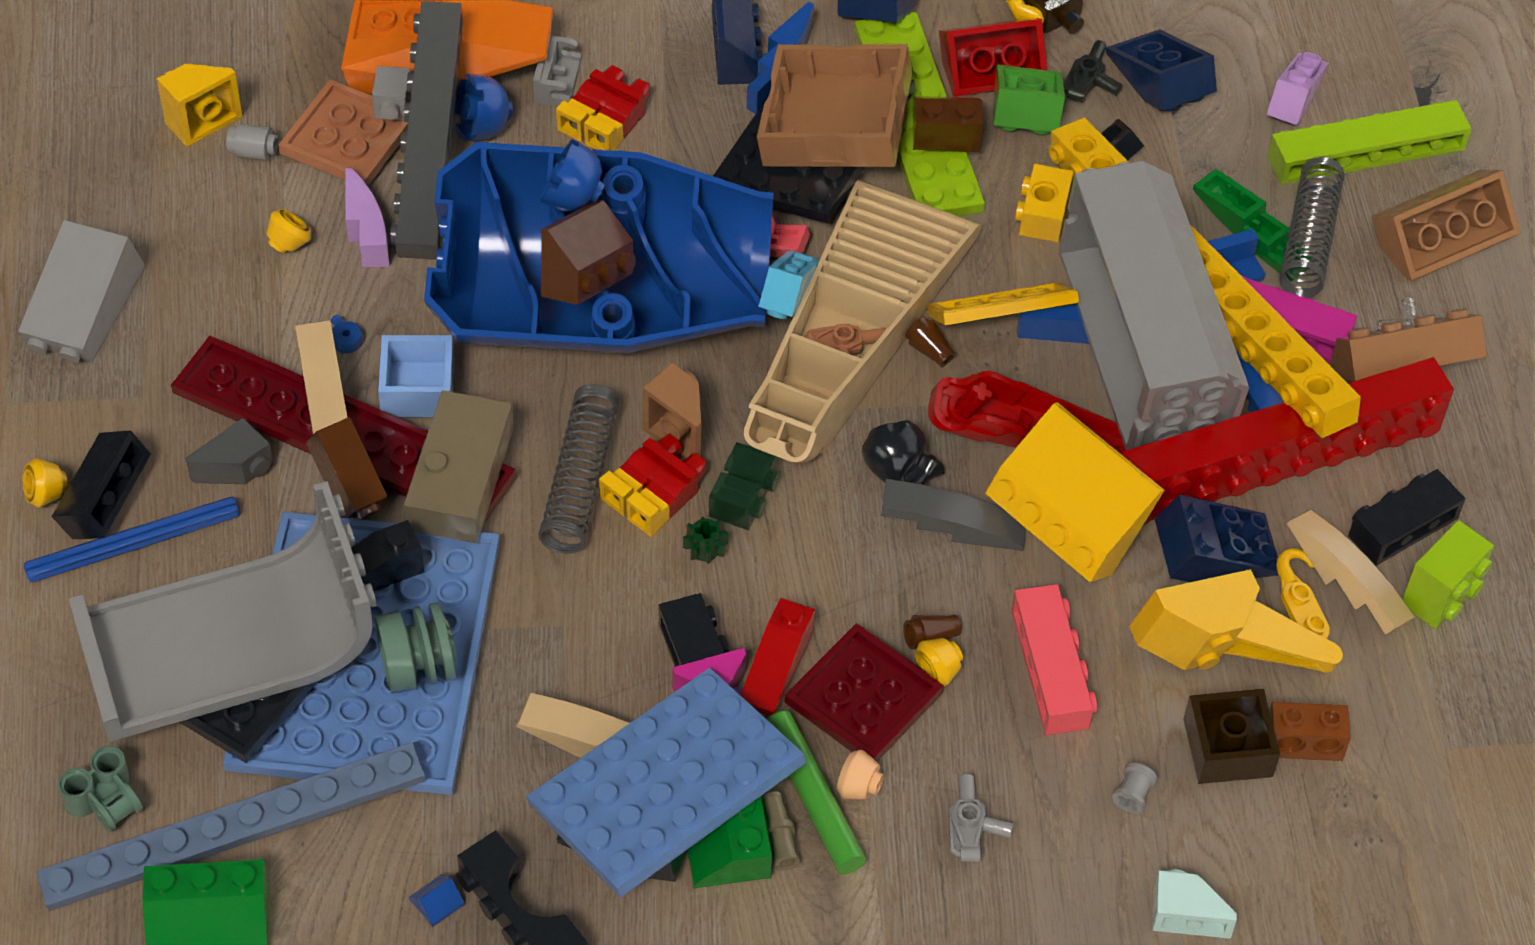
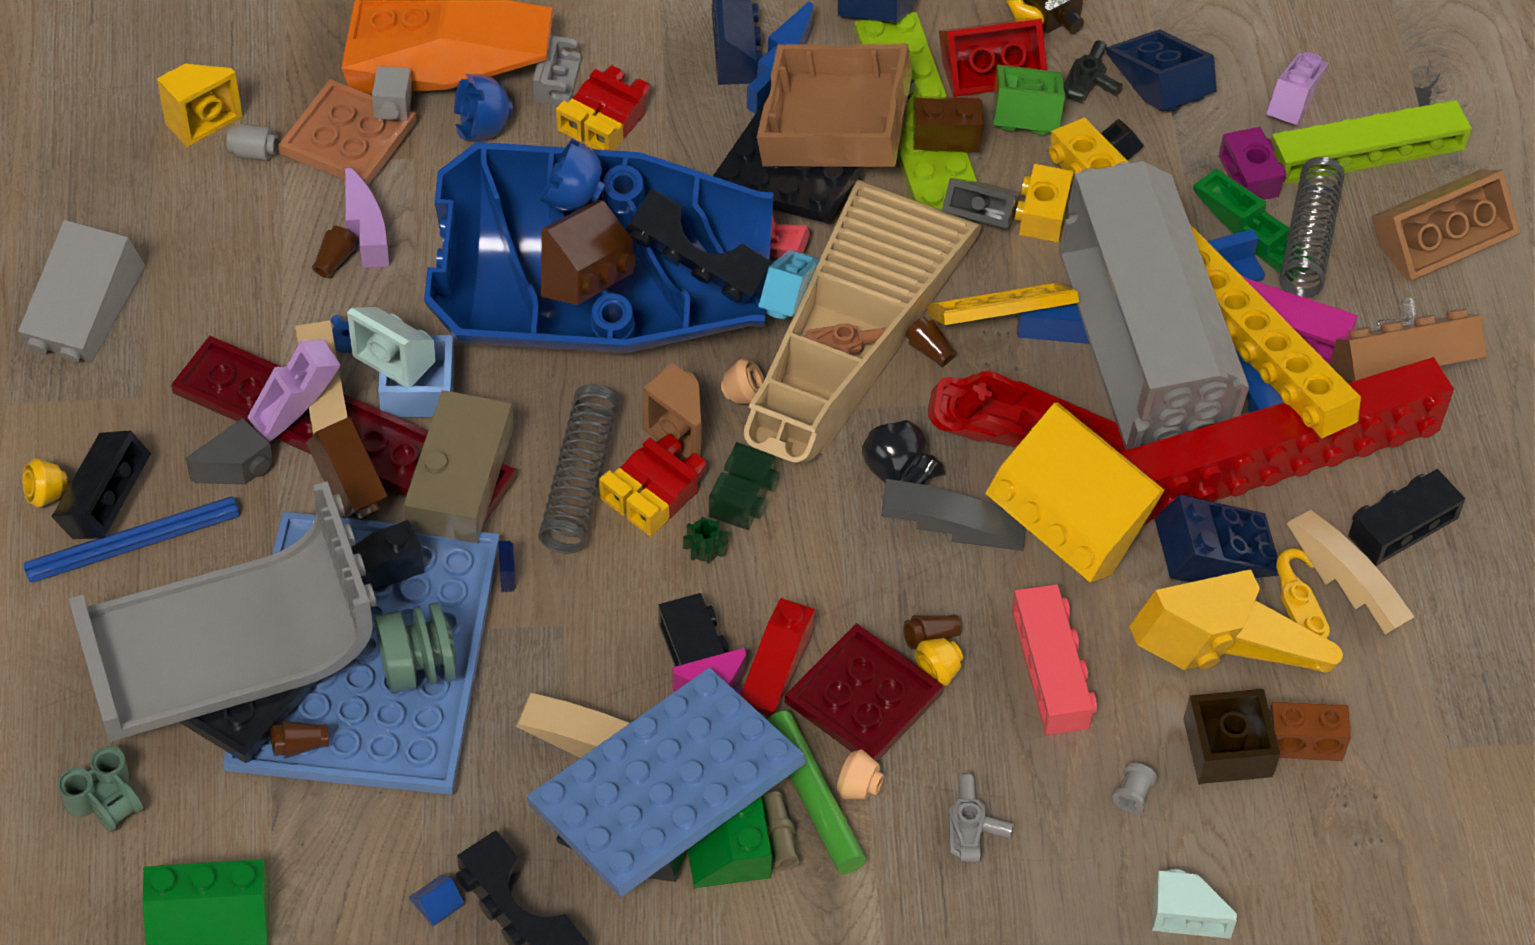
(231, 826): sand blue plate -> none
(287, 231): yellow cone -> none
(293, 388): none -> lavender slope
(296, 738): none -> reddish brown cone
(334, 249): none -> reddish brown cone
(390, 345): none -> light aqua slope
(429, 127): dark grey brick -> none
(507, 566): none -> clear blue tile
(660, 226): none -> black arch
(742, 381): none -> light nougat cone
(981, 202): none -> dark grey slope
(1252, 162): none -> magenta brick
(1448, 575): lime brick -> none

